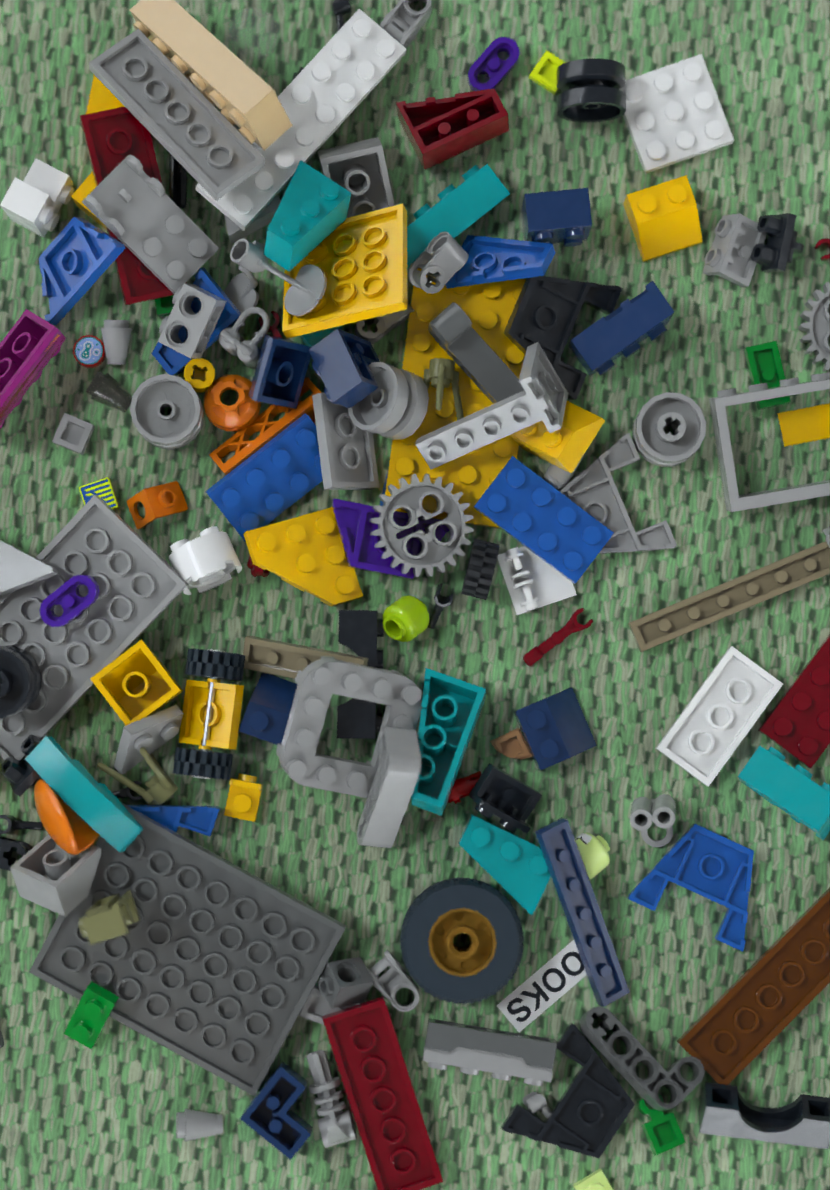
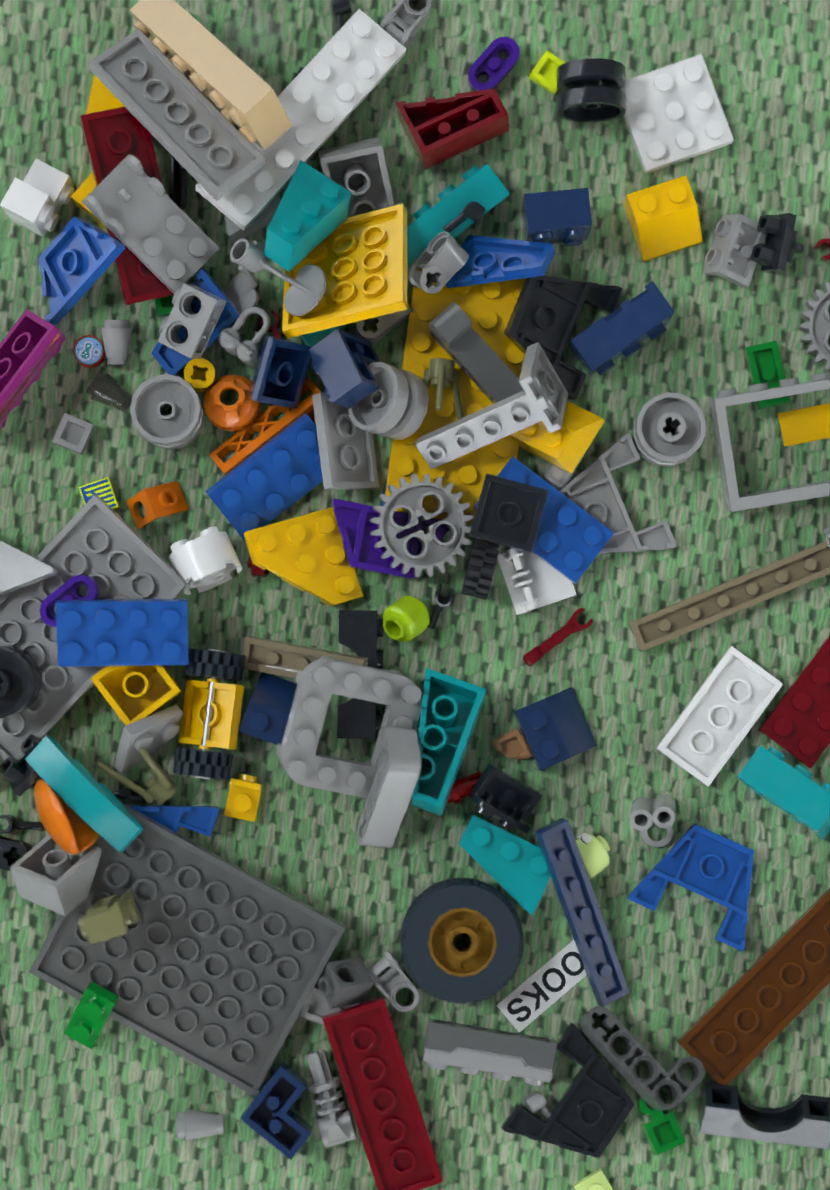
(122, 632): none -> blue plate
(472, 210): none -> black hand
(508, 513): none -> black plate

